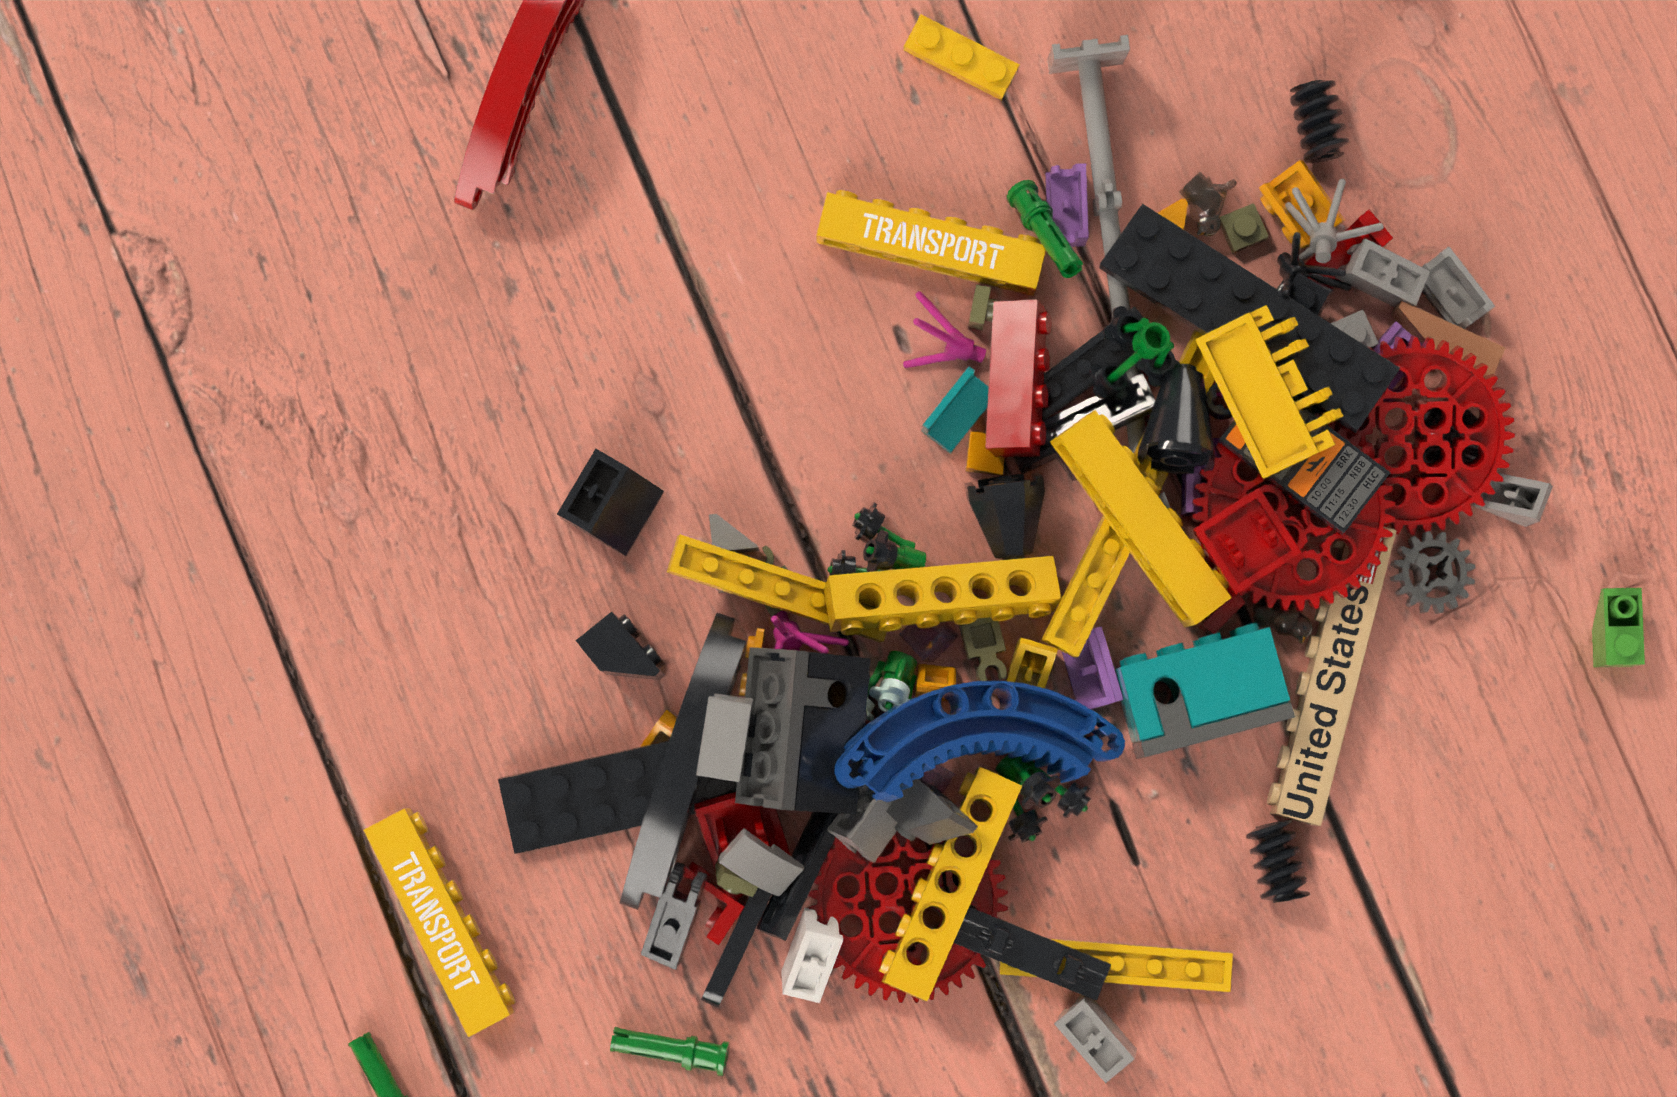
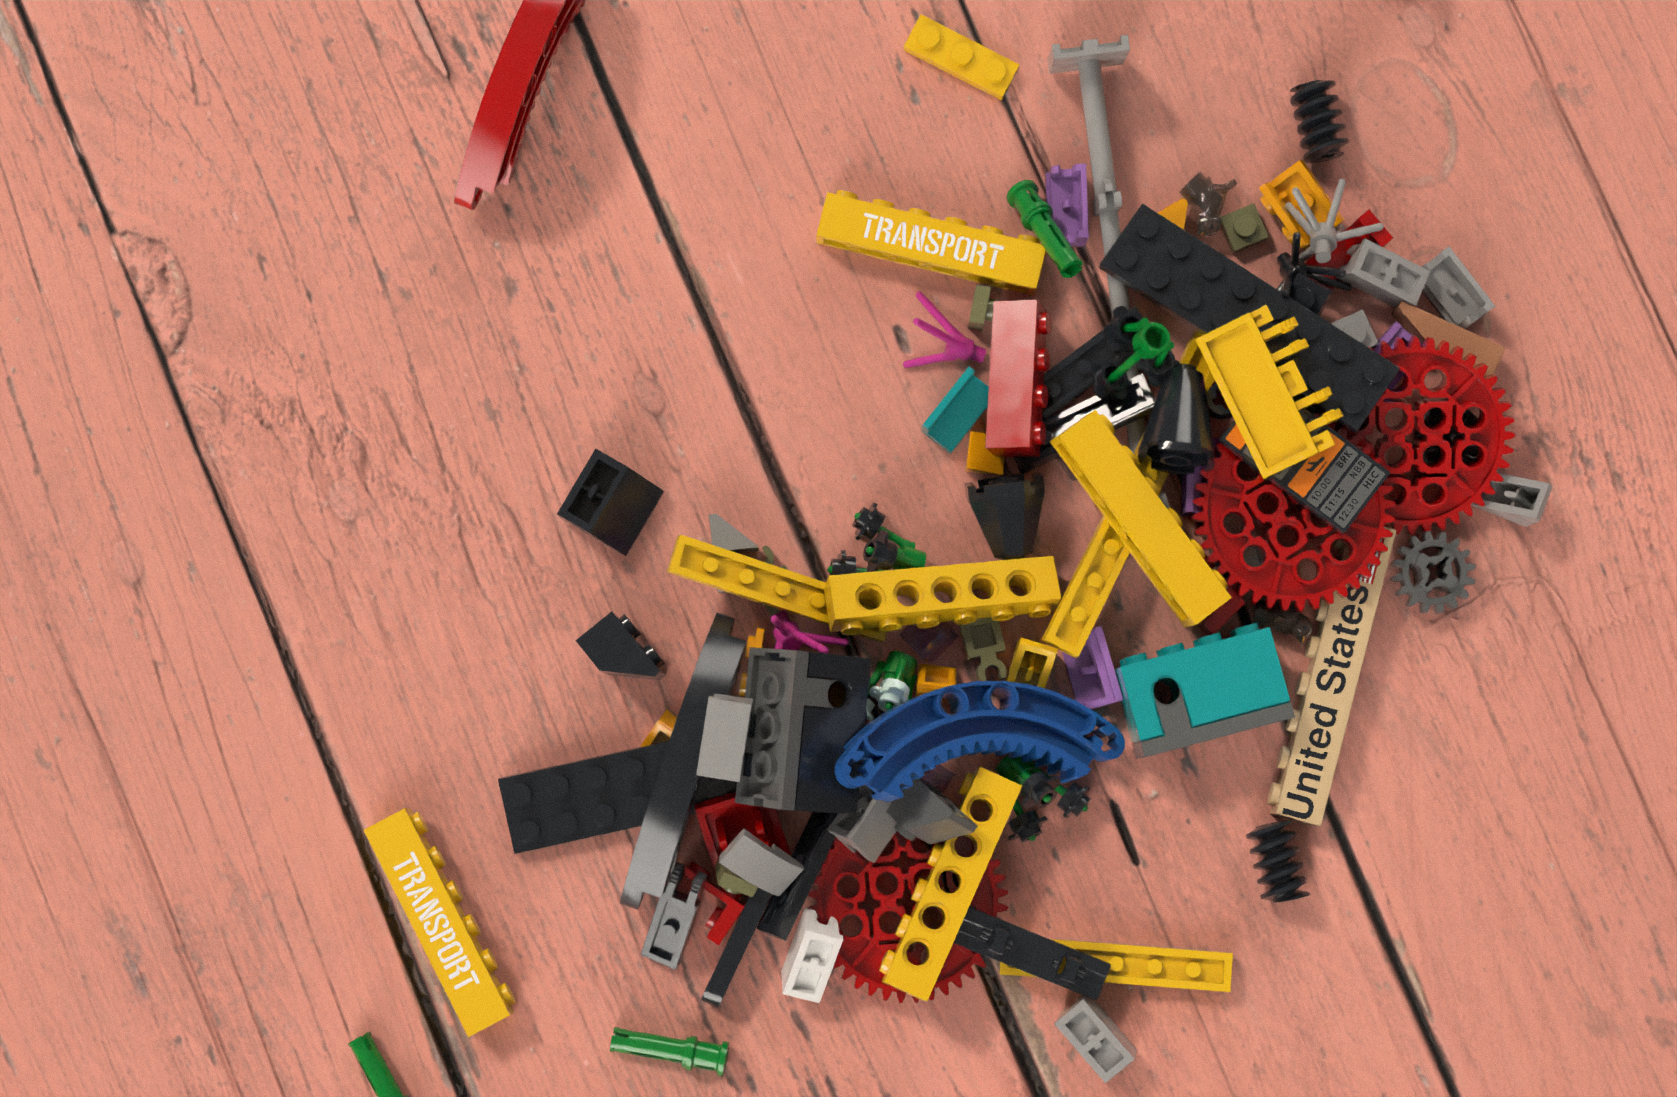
(1247, 541): red plate -> none
(1618, 628): bright green slope -> none

